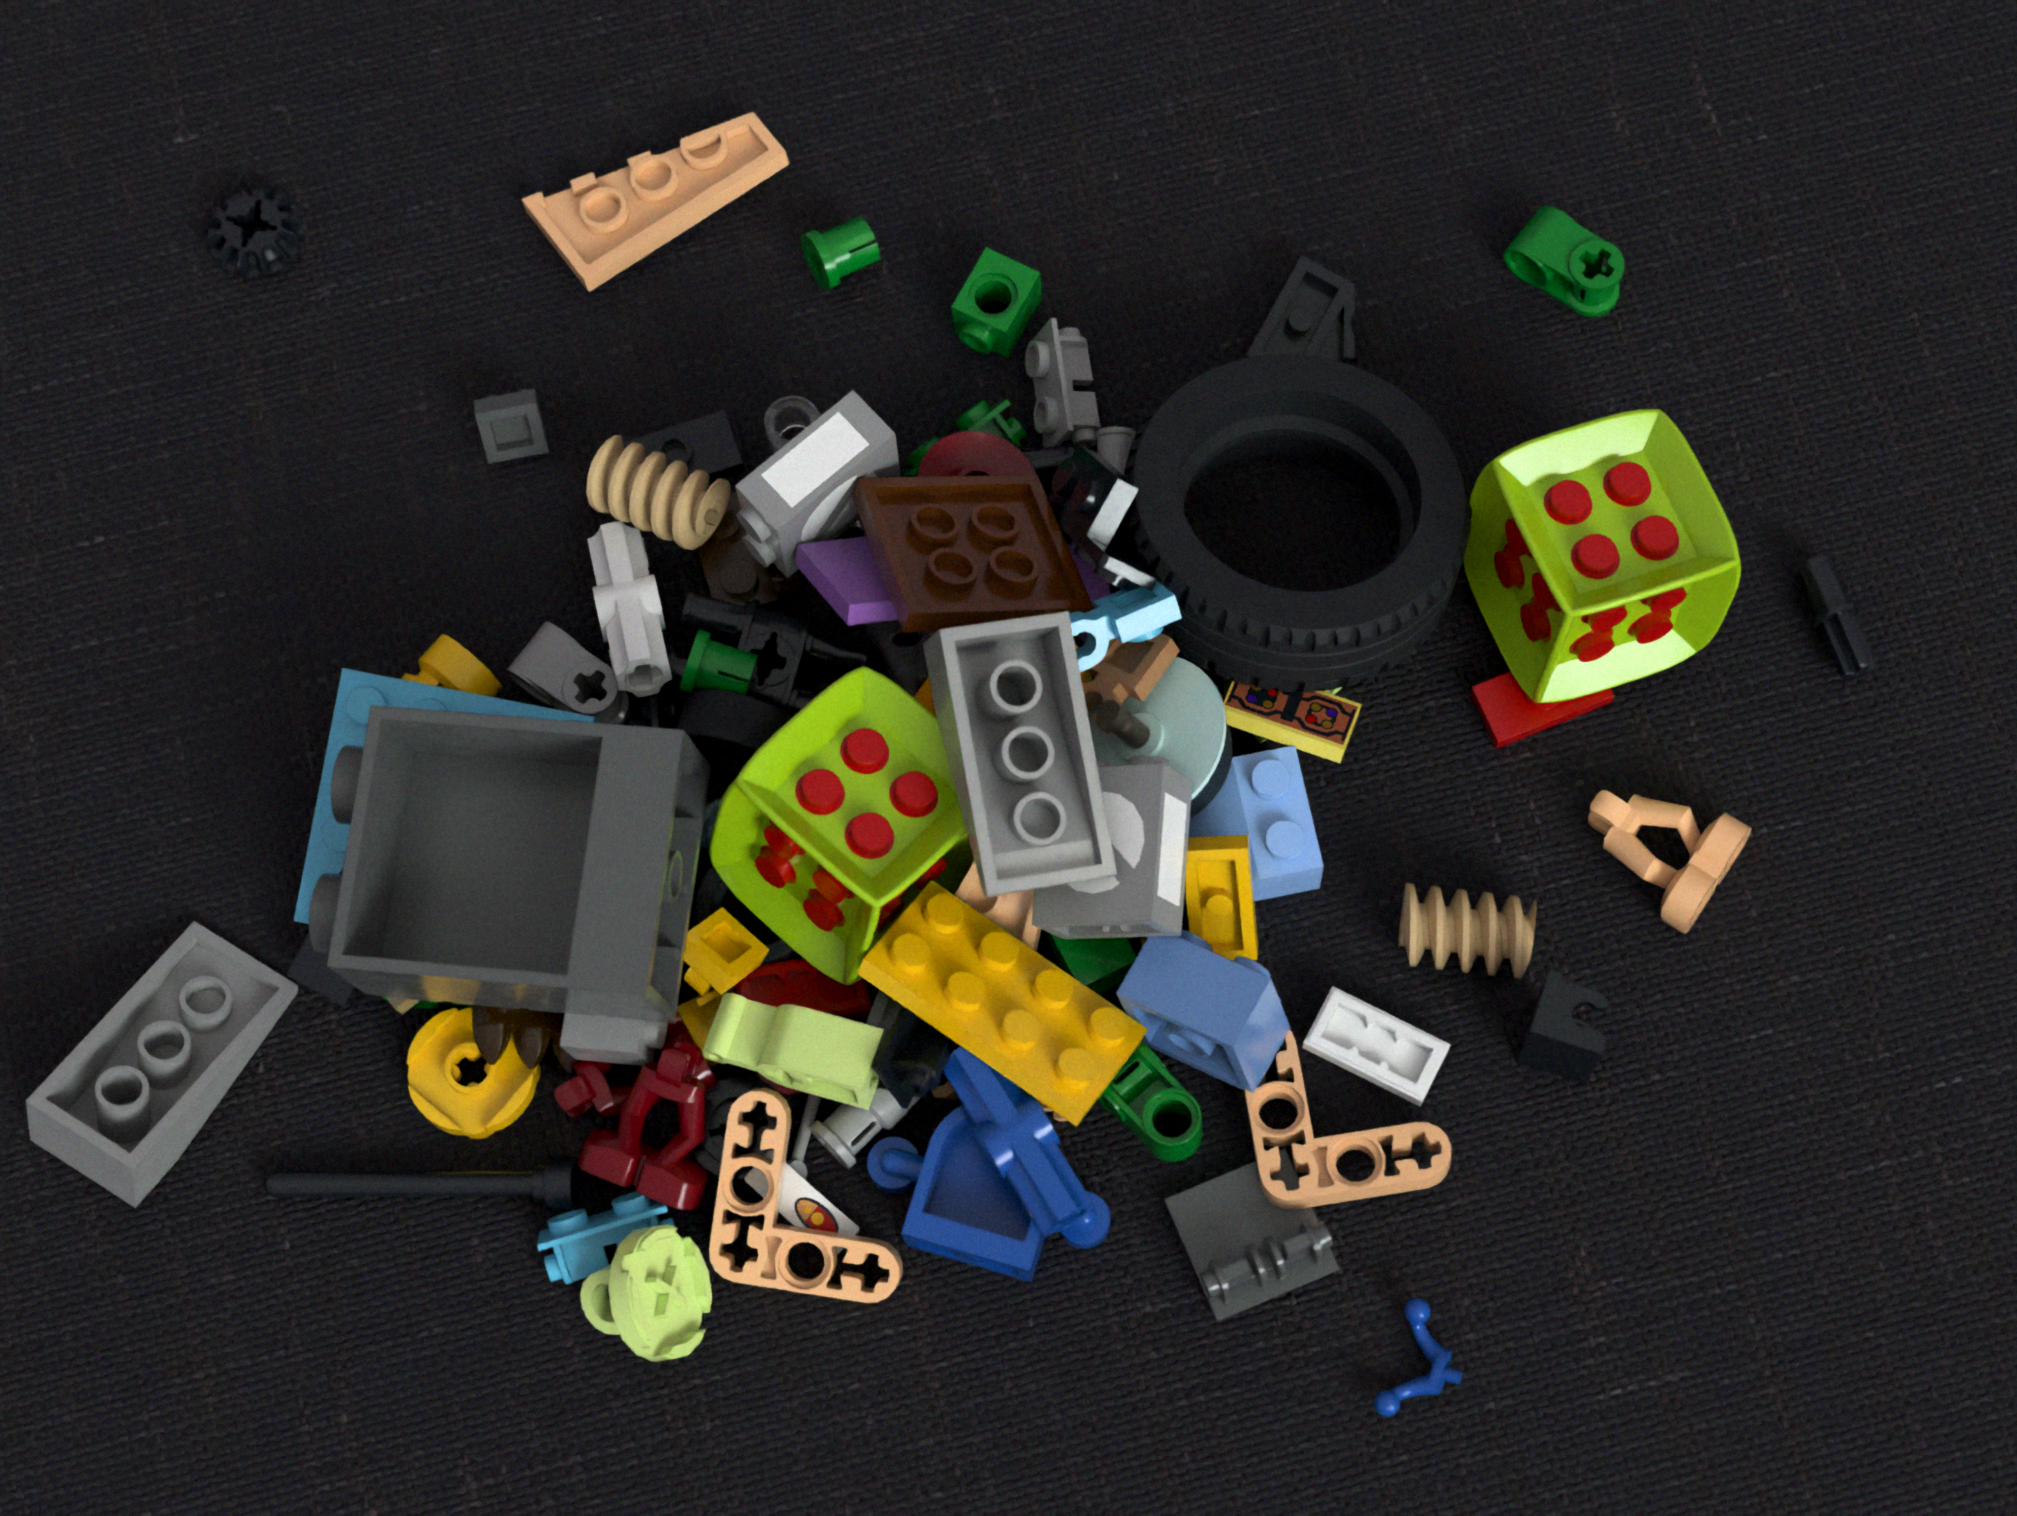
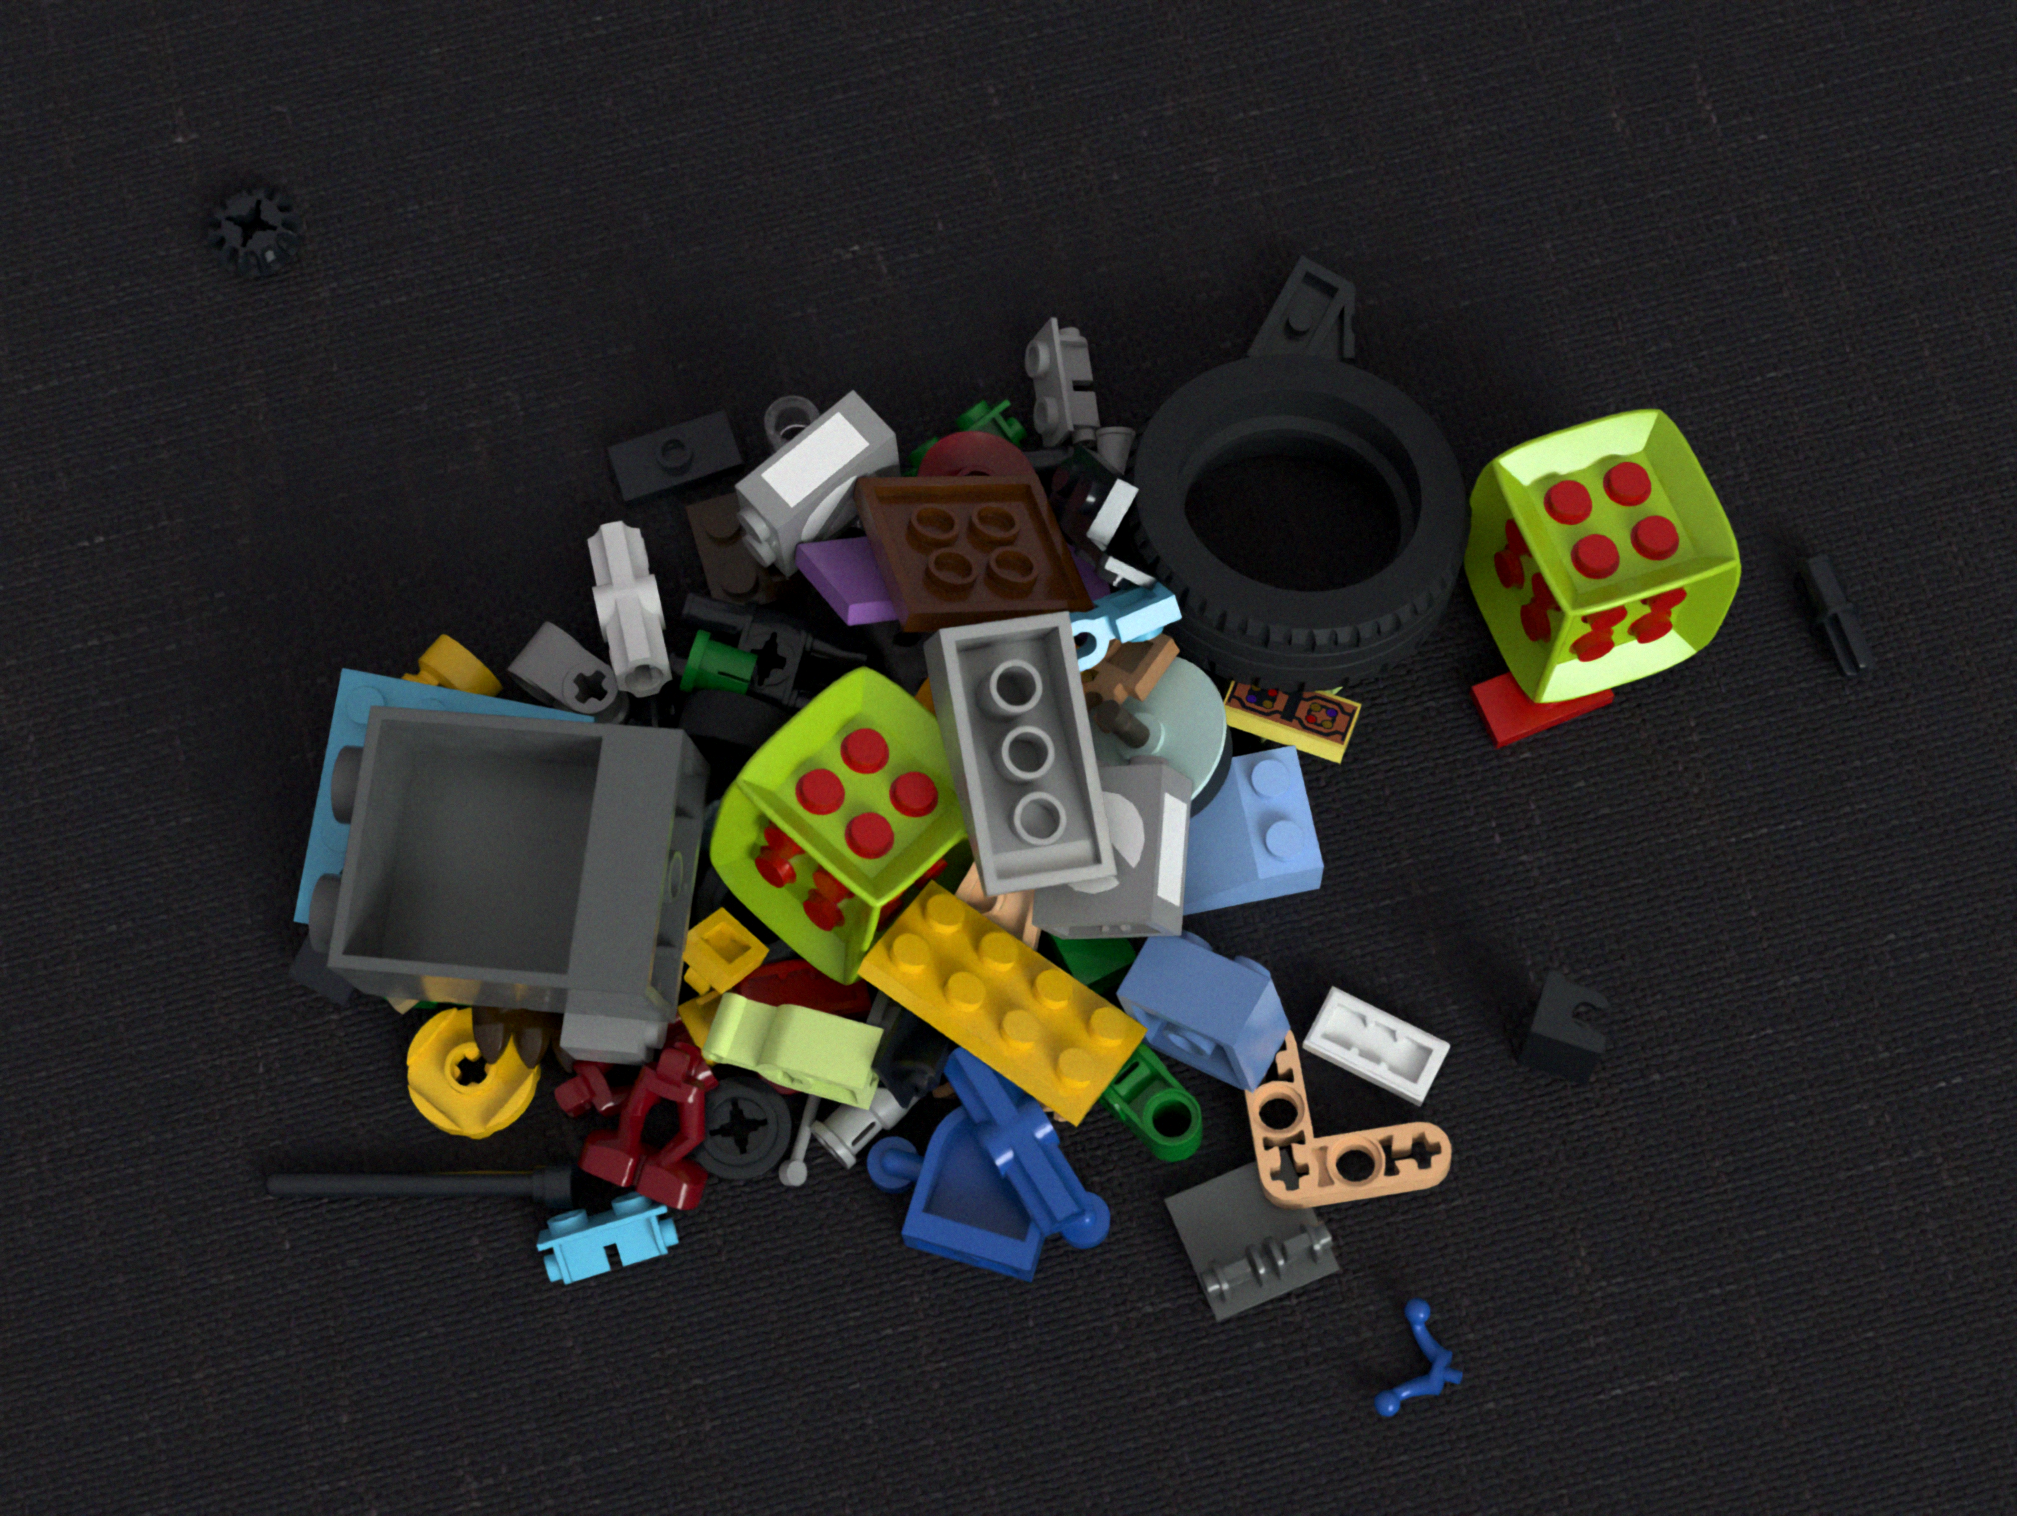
(158, 1064): light grey slope -> none
(511, 426): dark grey tile -> none
(631, 212): light nougat wing -> none
(654, 1294): yellowish green tile -> none
(656, 495): tan piece -> none
(777, 1239): light nougat beam -> none
(803, 1203): white sticker -> none
(839, 251): green bush -> none
(1002, 281): green brick -> none
(1221, 895): yellow plate -> none
(1466, 930): tan piece -> none
(1565, 259): green piece -> none
(1709, 859): light nougat piece -> none

